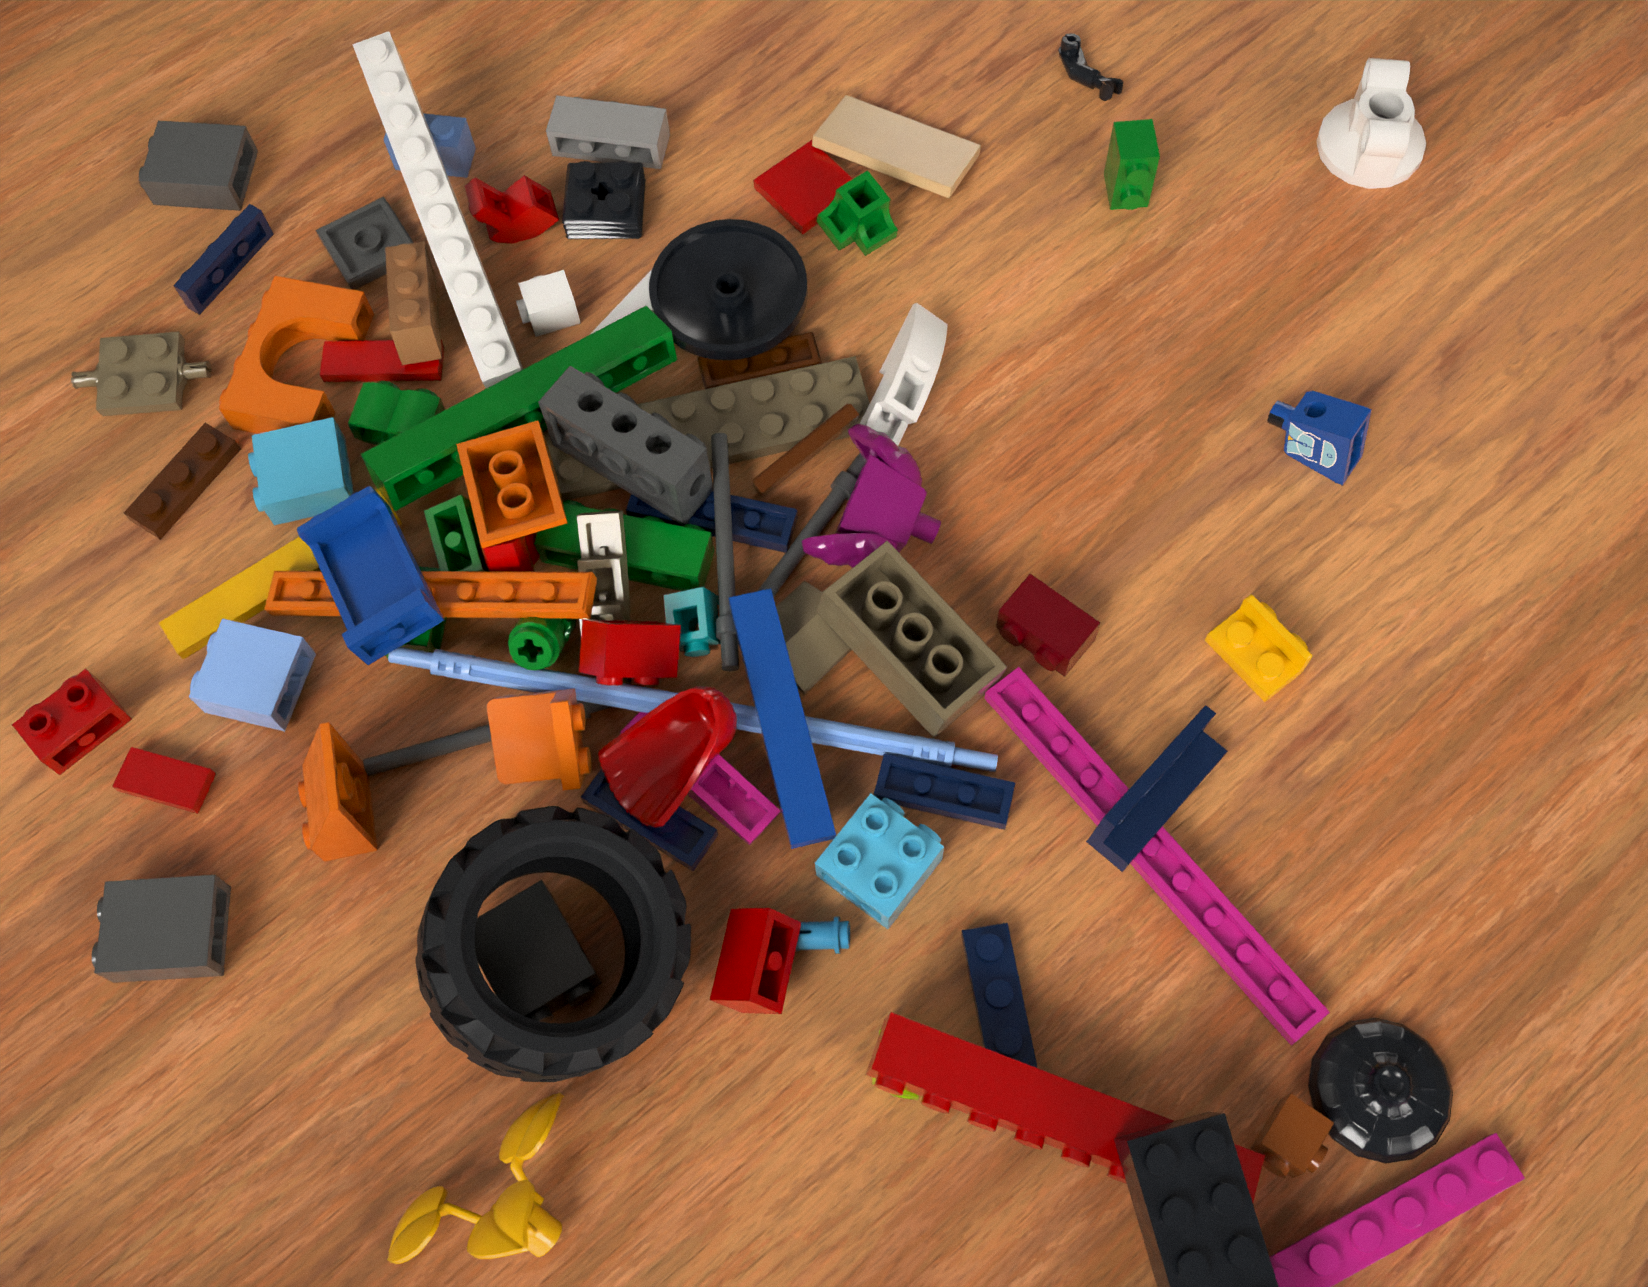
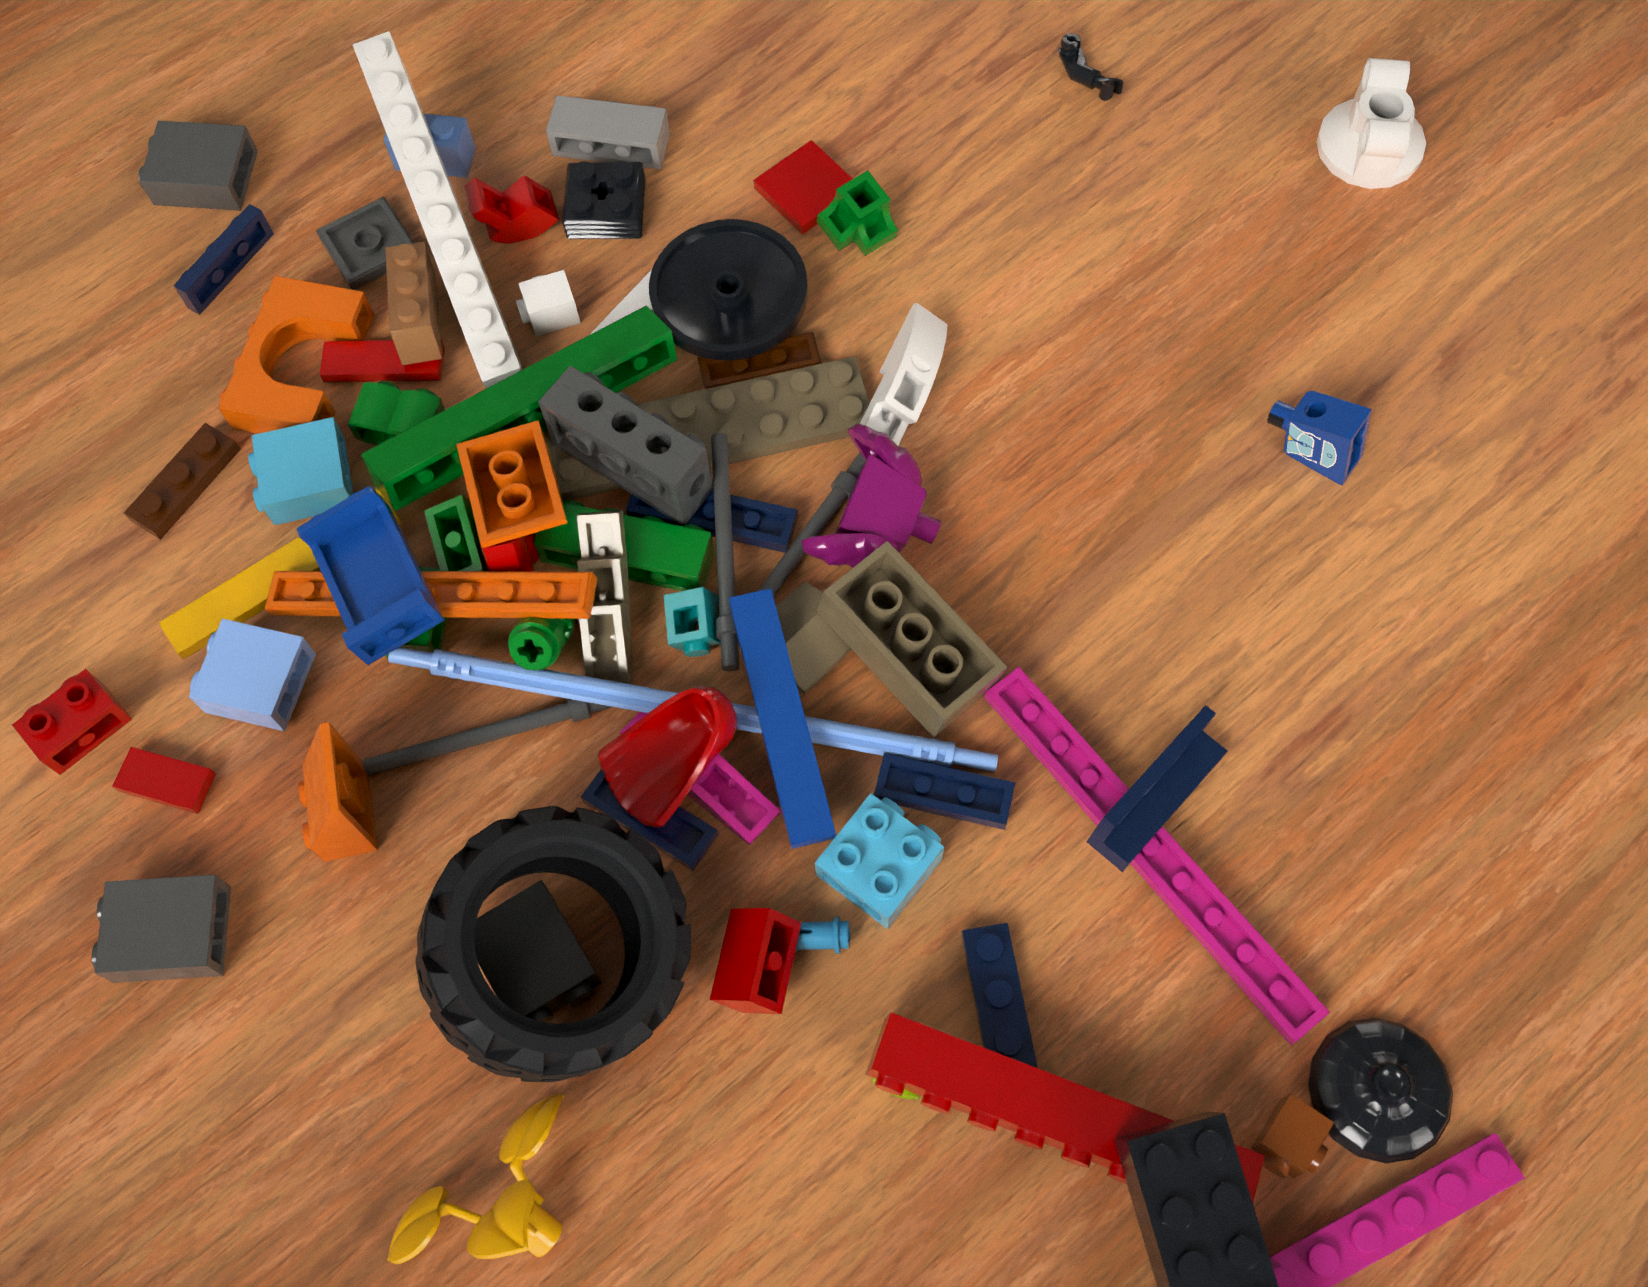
(141, 374): dark tan plate -> none
(539, 738): orange bracket -> none
(629, 650): red brick -> none
(805, 449): reddish brown tile -> none
(896, 146): tan tile -> none
(1046, 625): dark red brick -> none
(1131, 164): green brick -> none
(1259, 648): yellow bracket -> none

